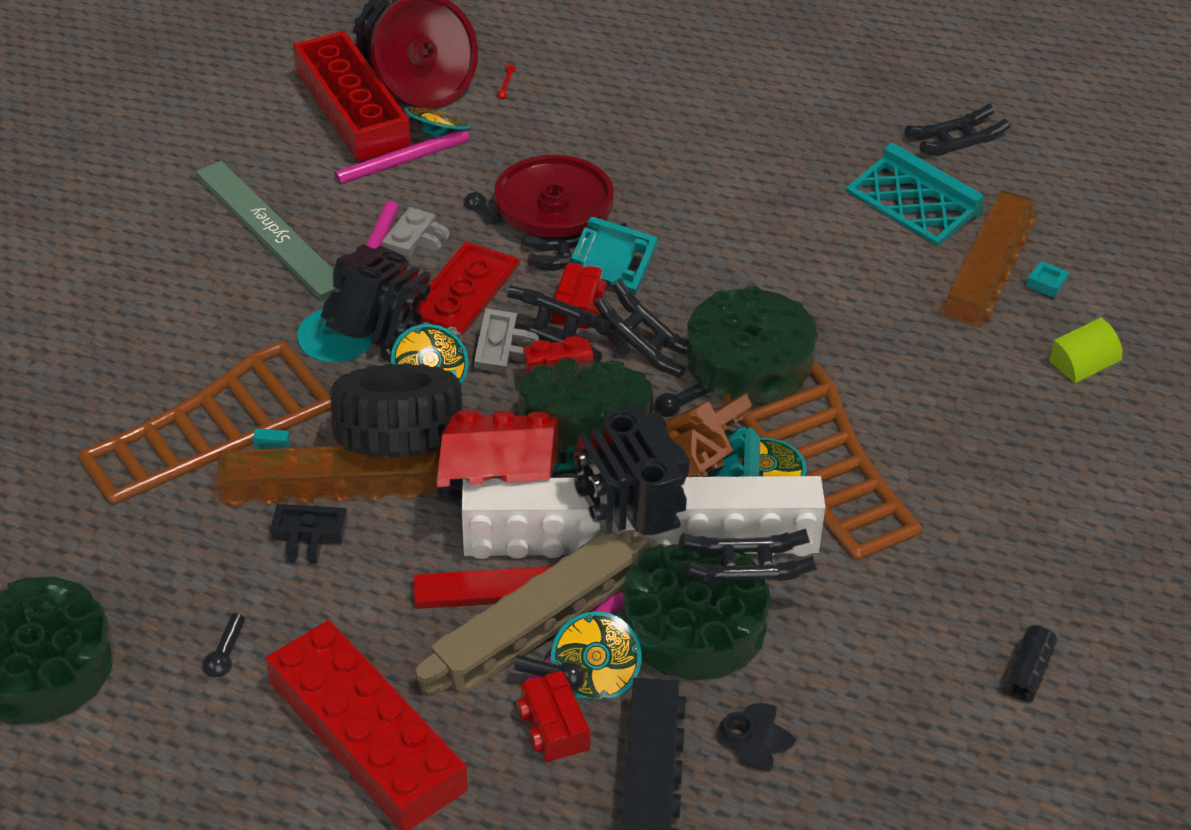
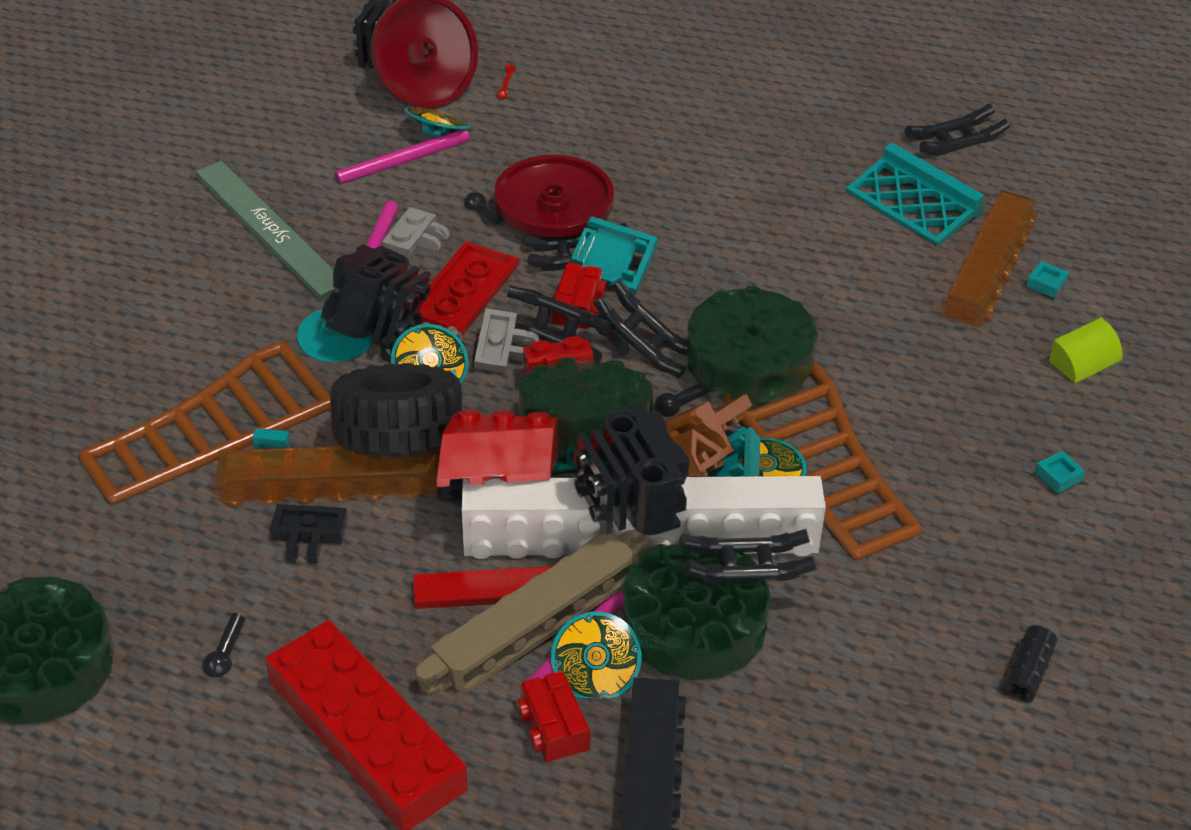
(351, 96): red brick -> none
(573, 670): black bar -> none
(760, 735): black plate -> none
(1060, 471): none -> teal plate

